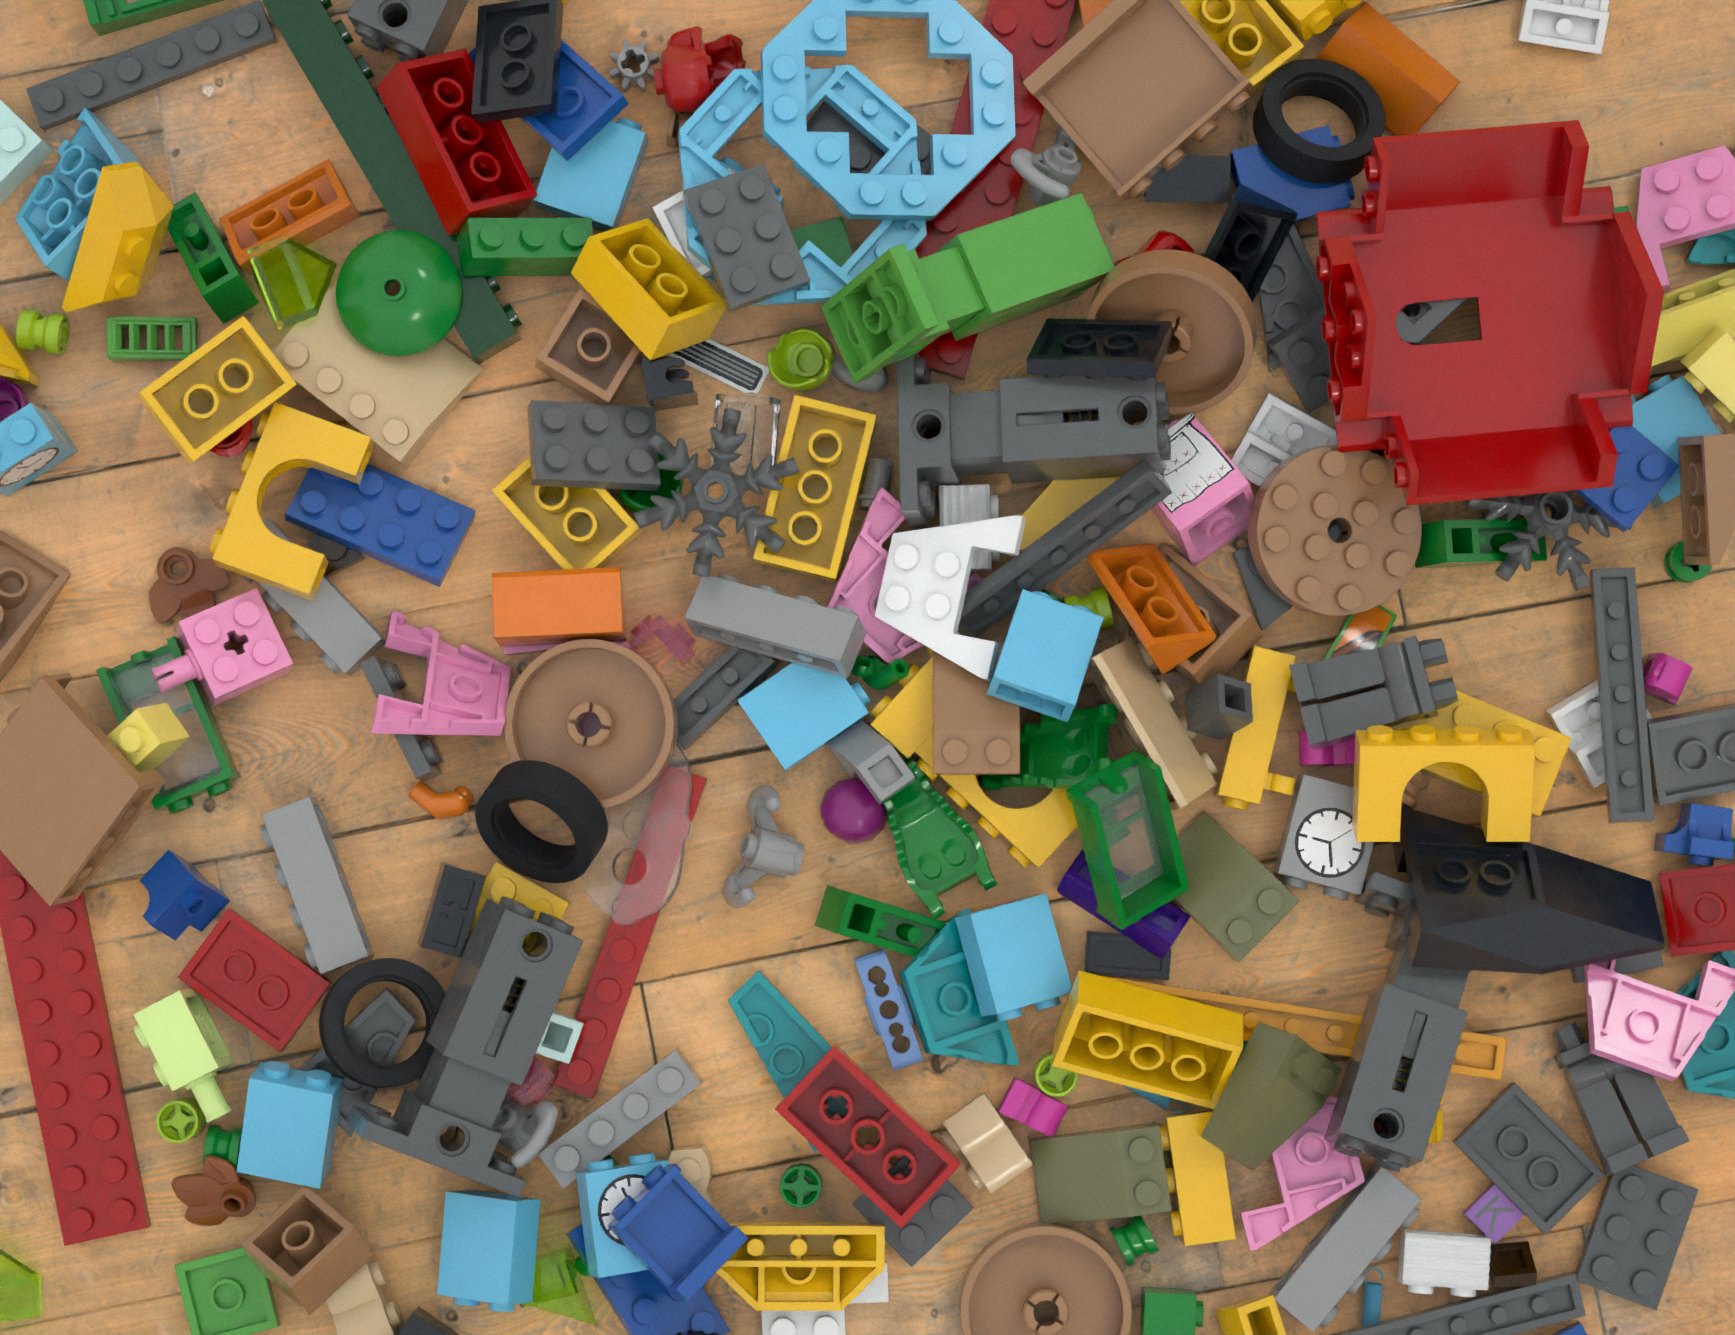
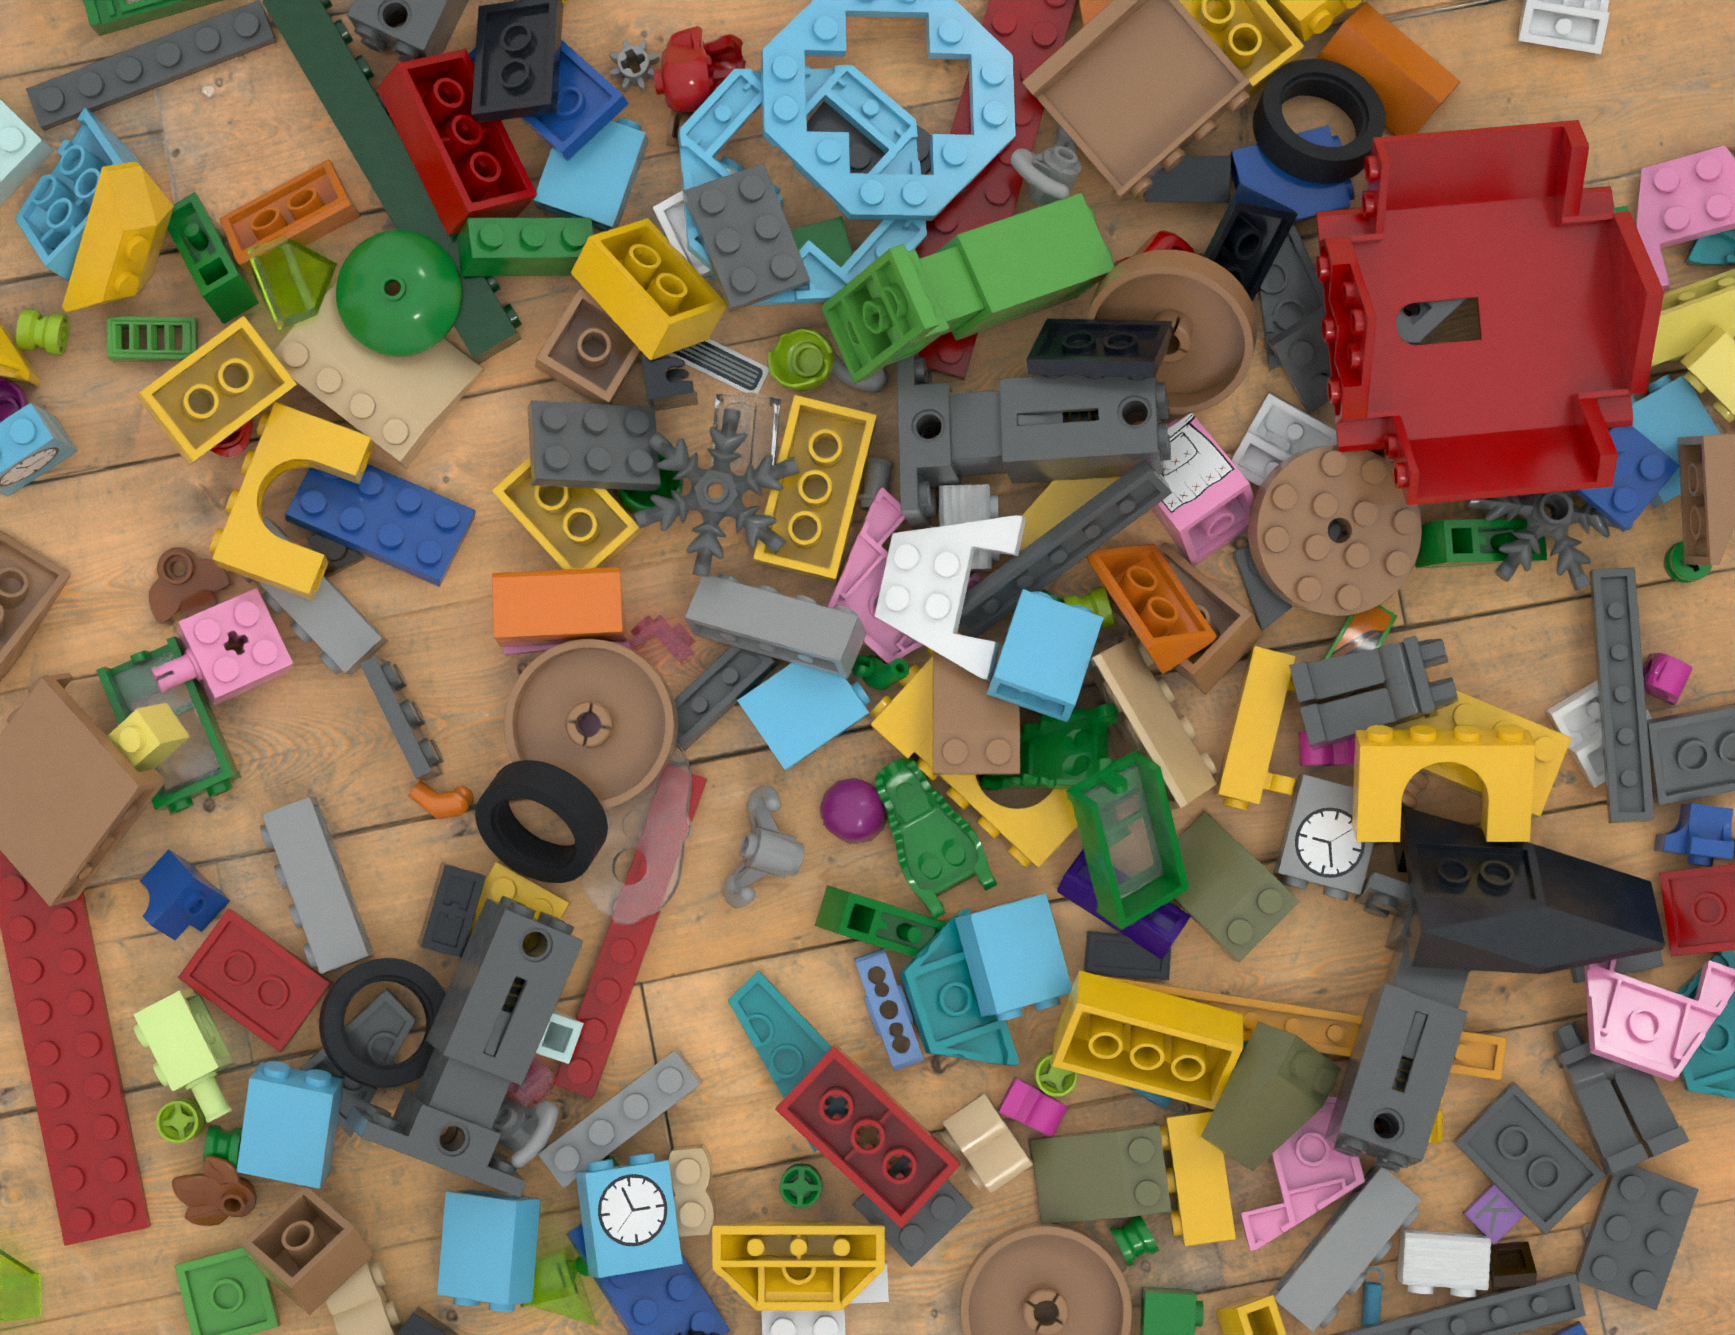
(460, 692): bright pink wing -> none
(675, 1232): blue panel -> none
(872, 759): light grey slope -> none
(1219, 706): dark grey brick -> none

